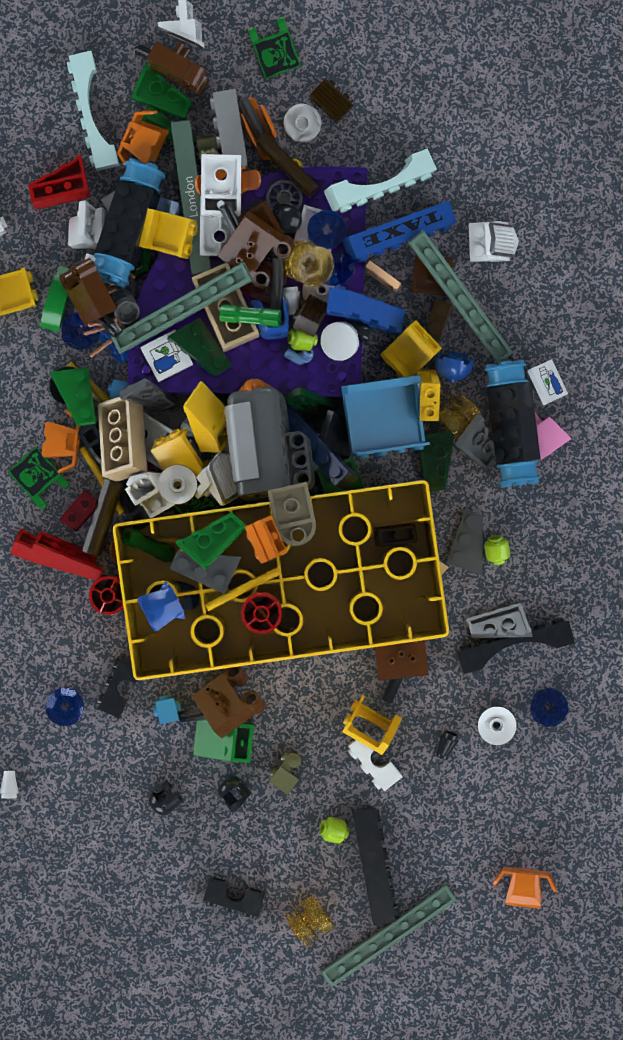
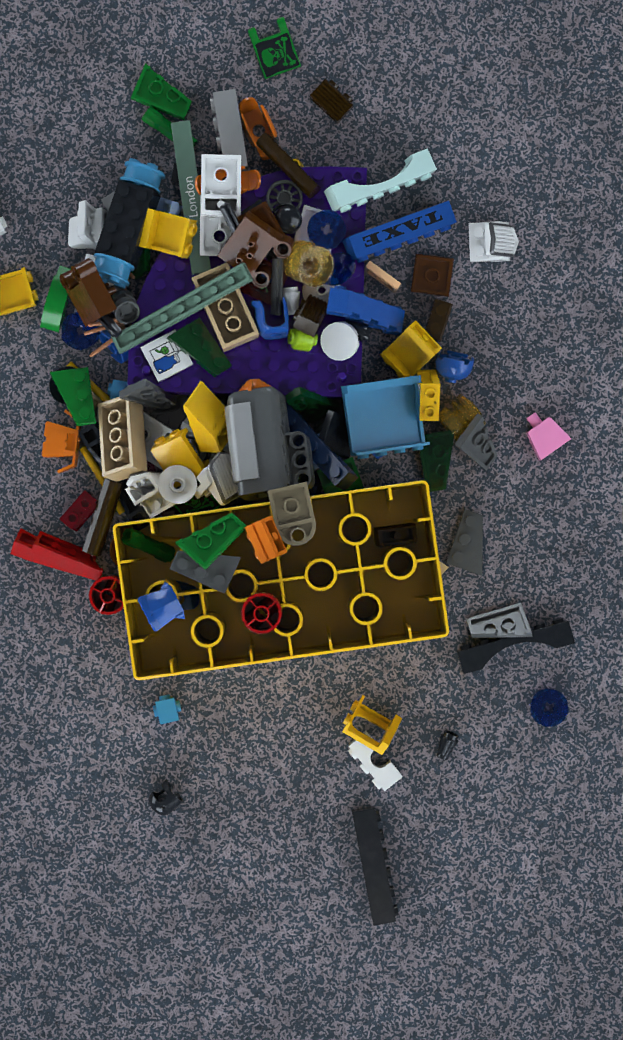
(9, 785): white cone -> none
(35, 475): flag -> none
(57, 713): clear blue dish -> none
(61, 186): red wedge -> none
(83, 68): light aqua arch -> none
(111, 701): black arch -> none
(144, 141): orange piece -> none
(175, 66): reddish brown piece -> none
(186, 28): white piece -> none
(207, 144): olive brick -> none
(222, 704): reddish brown piece -> none
(224, 792): black helmet -> none
(233, 747): green slope -> none
(236, 314): green axle -> none
(242, 589): yellow bar -> none
(249, 903): black arch -> none
(251, 117): dark grey axle -> none
(282, 776): olive brick -> none
(299, 128): white tile -> none
(299, 358): medium blue arm -> none
(309, 921): clear yellow wheel -> none
(334, 830): lime head -> none
(388, 935): sand green tile -> none
(400, 662): reddish brown piece -> none
(460, 297): sand green tile -> none
(497, 549): lime head -> none
(504, 732): white dish -> none
(513, 423): black brick -> none
(525, 886): orange piece -> none
(547, 382): white tile -> none

